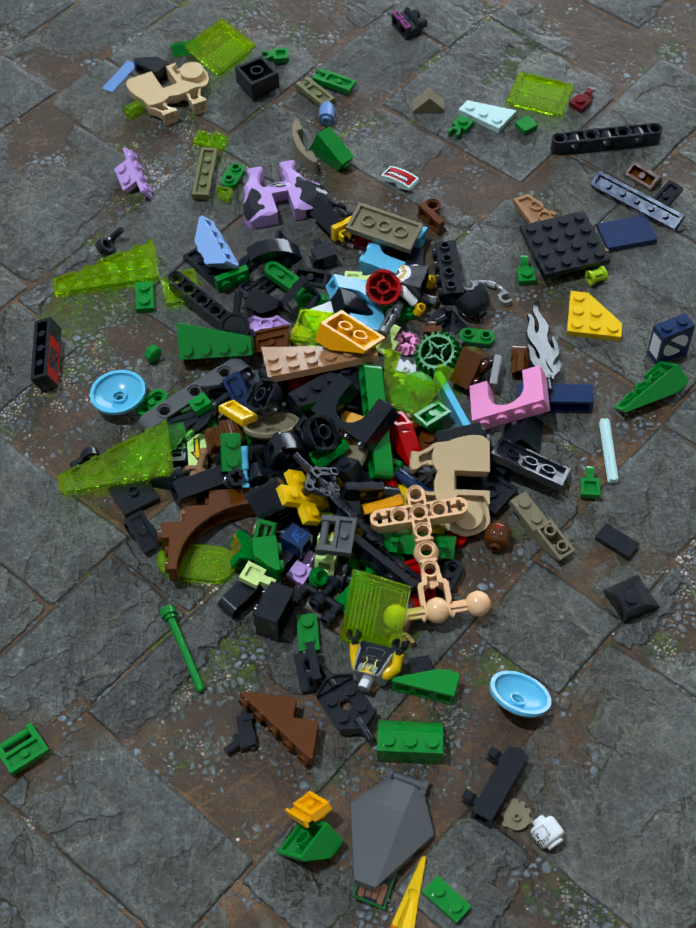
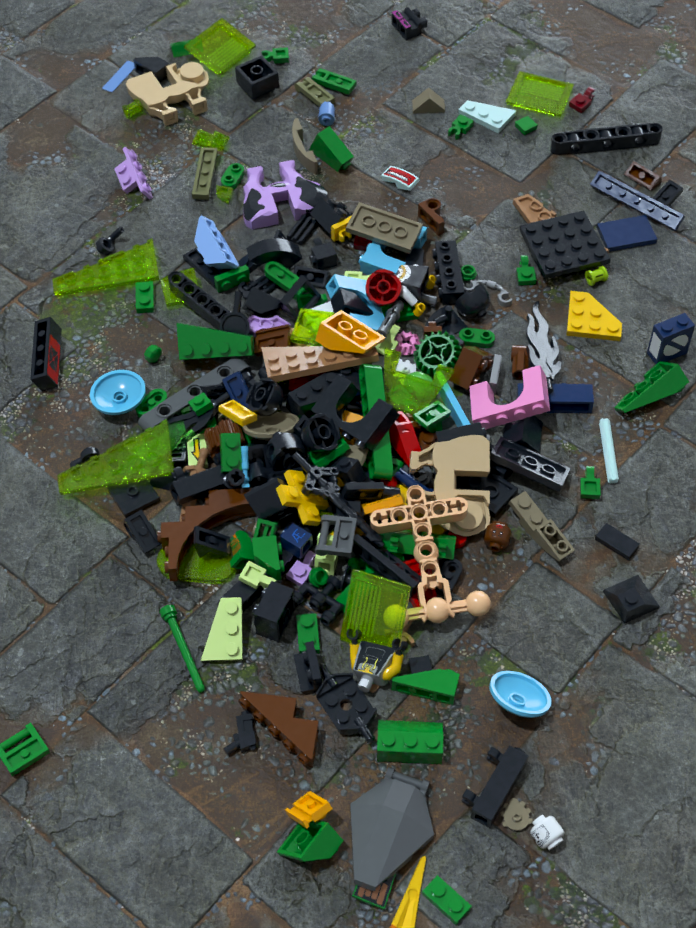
(210, 541): none -> black slope
(226, 634): none -> yellowish green wing
(299, 228): none -> black tile
(468, 273): none -> green plate

